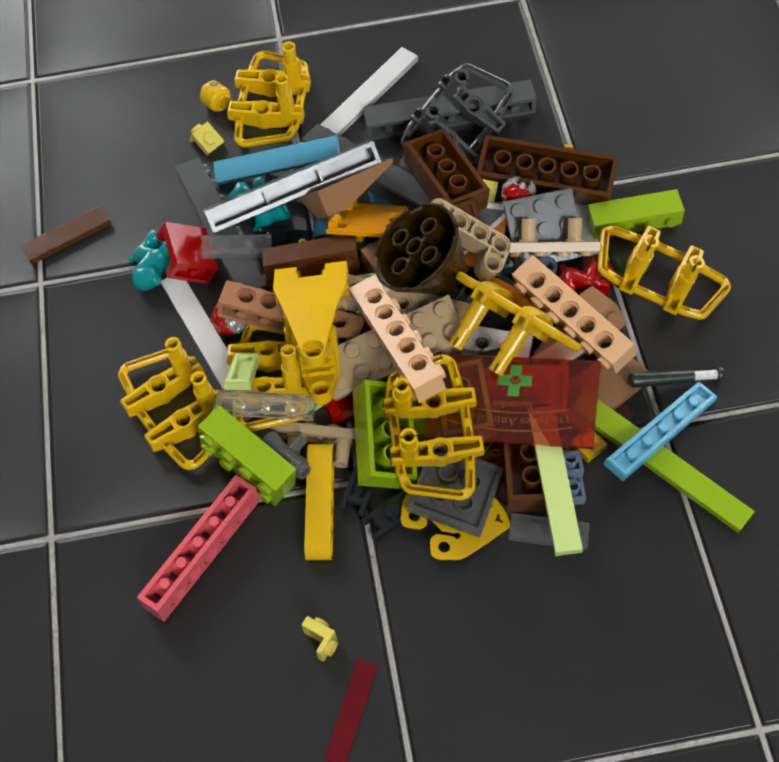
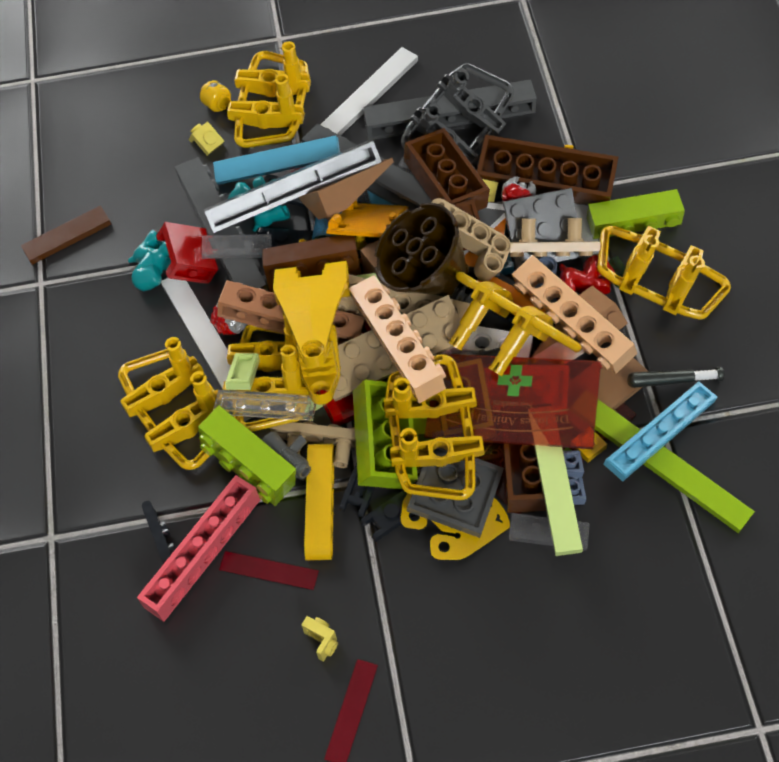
(159, 531): none -> black hinge
(269, 570): none -> dark red sticker

